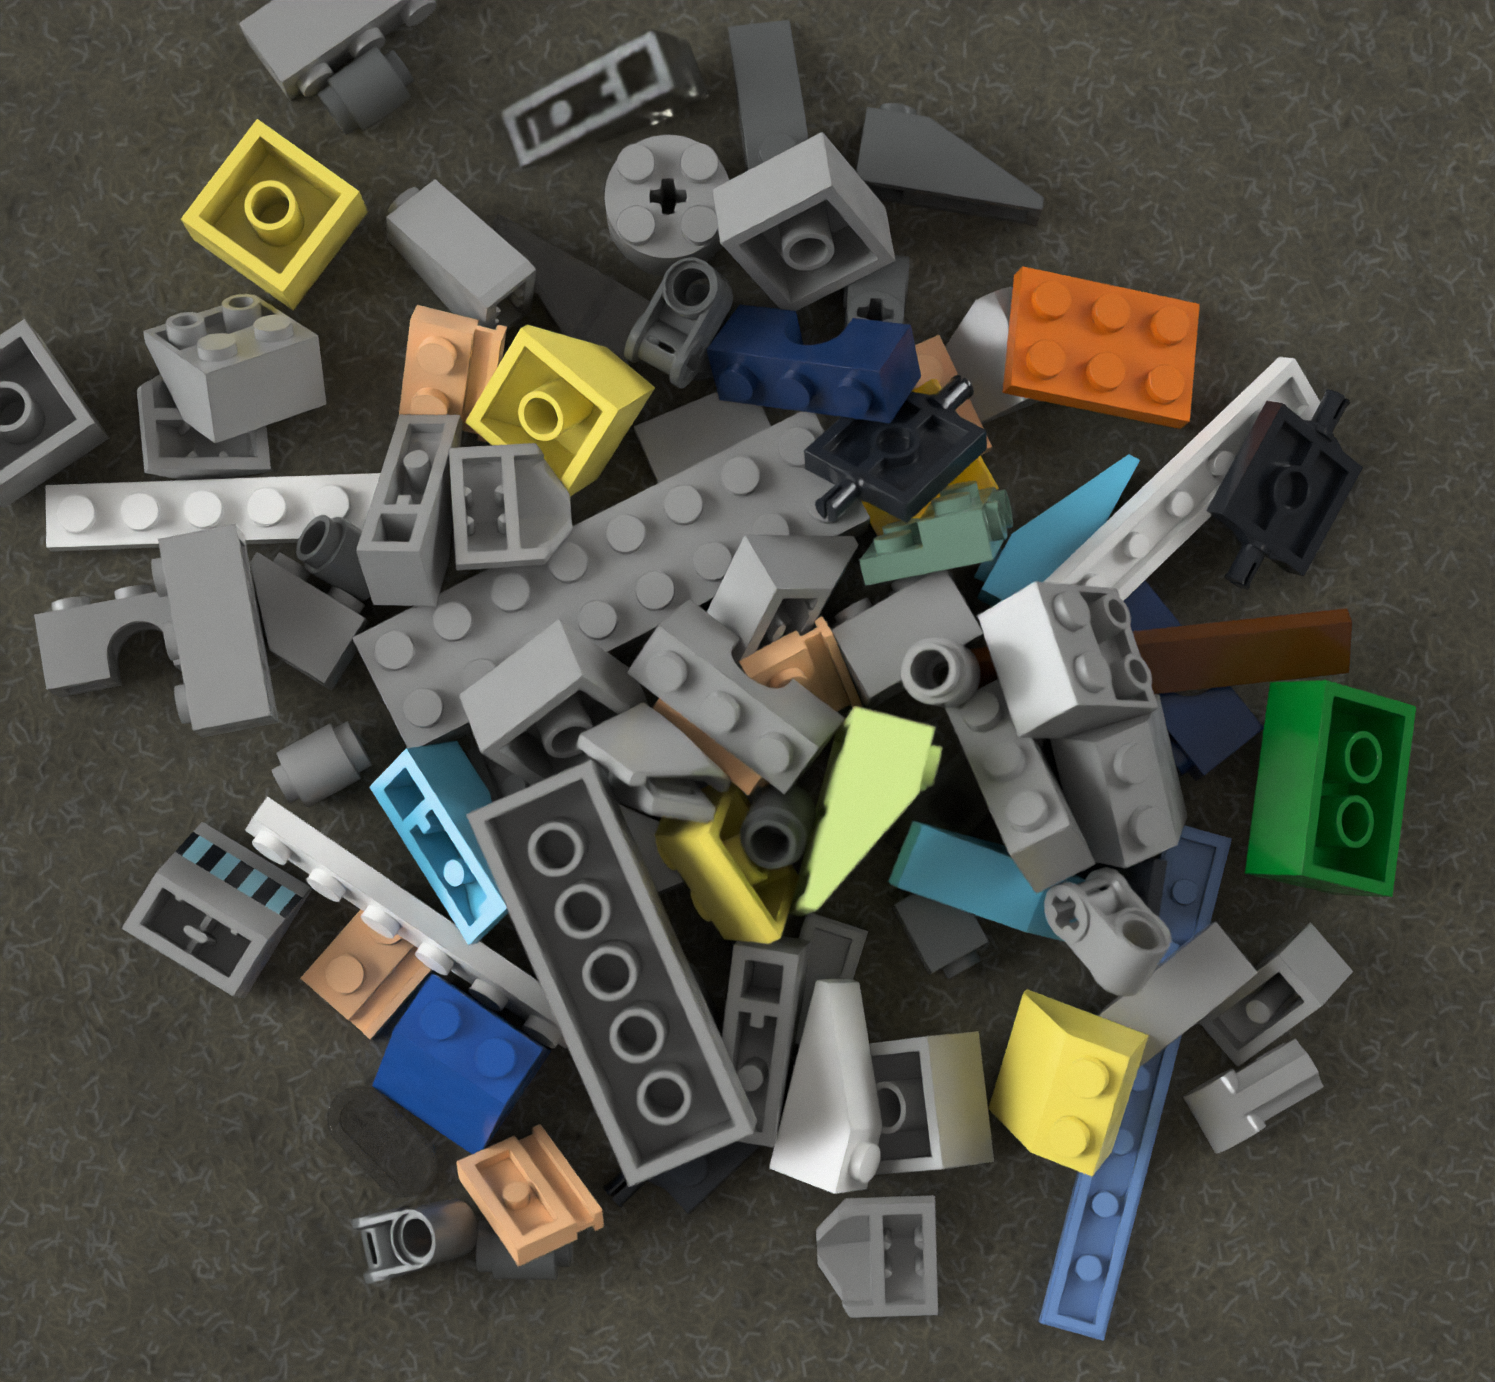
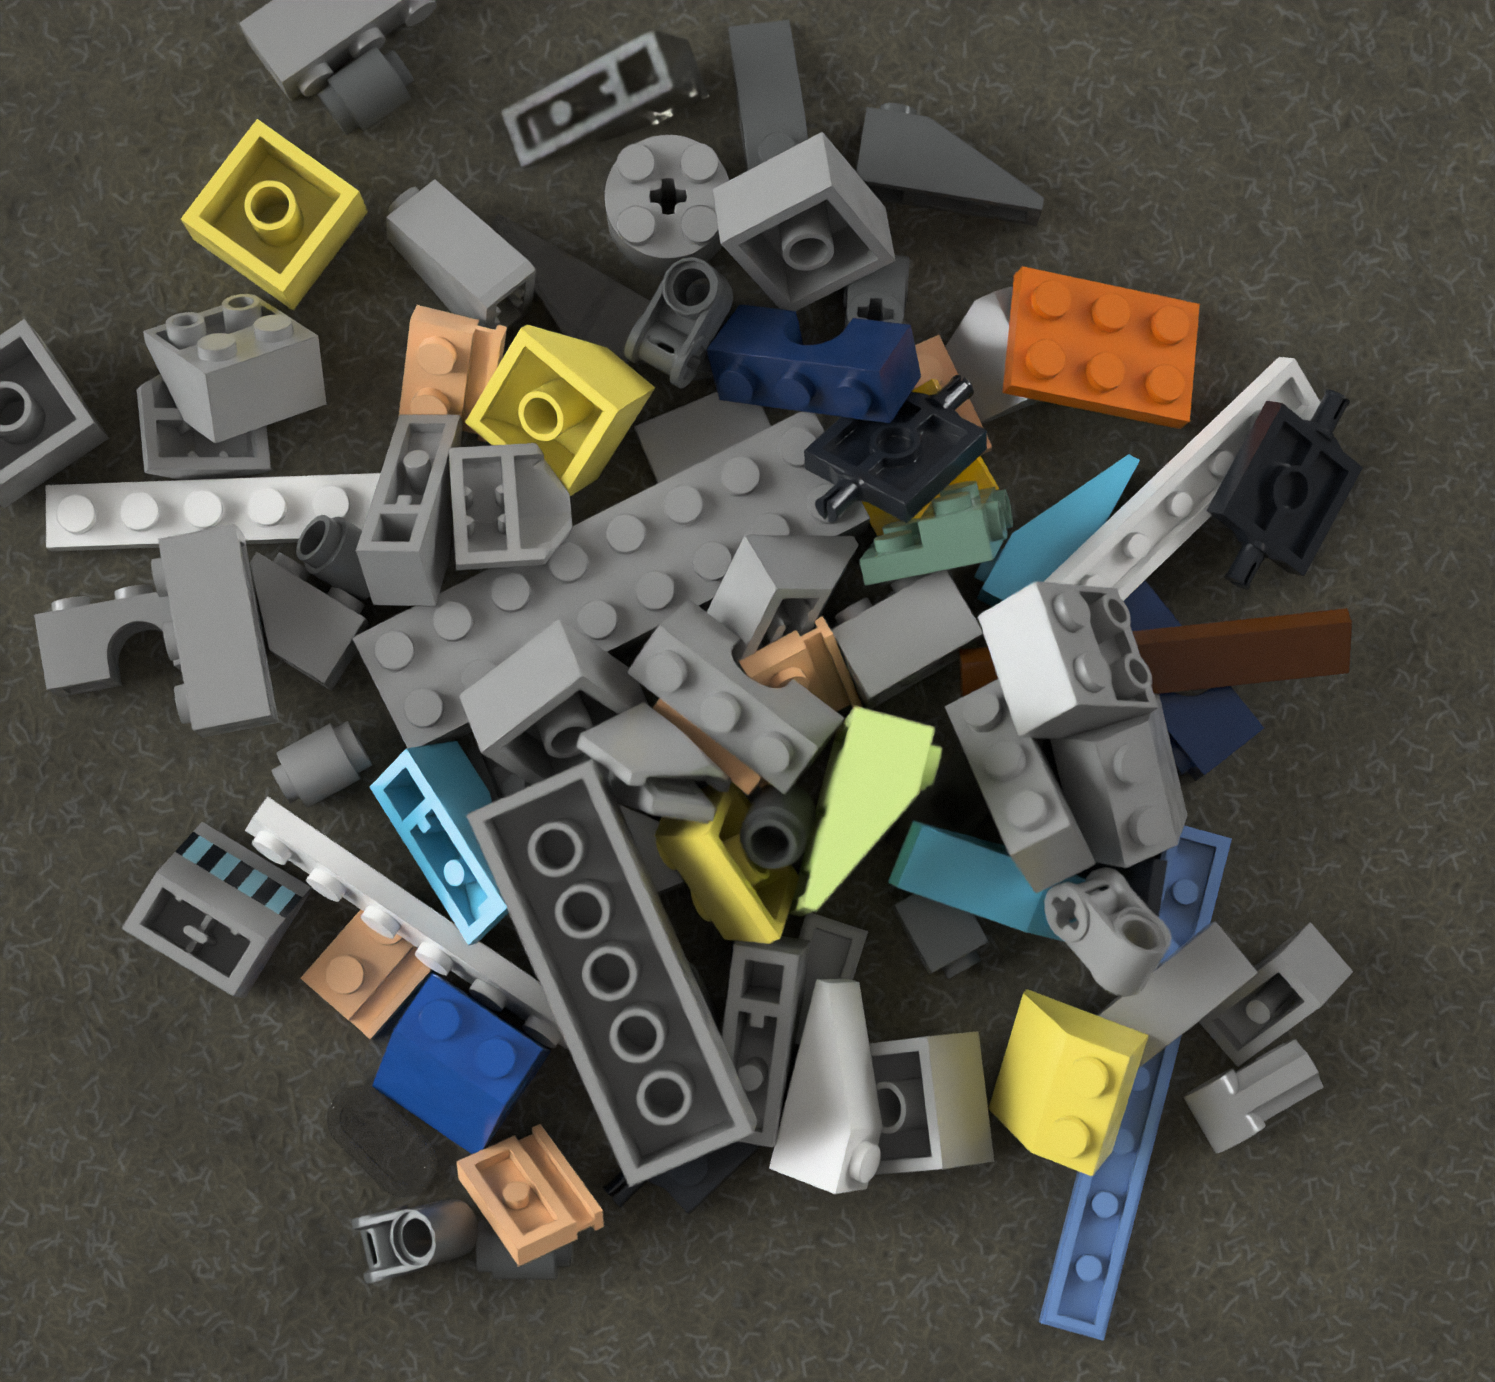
(881, 1255): light grey slope -> none
(922, 667): light grey brick -> none
(1330, 788): green brick -> none

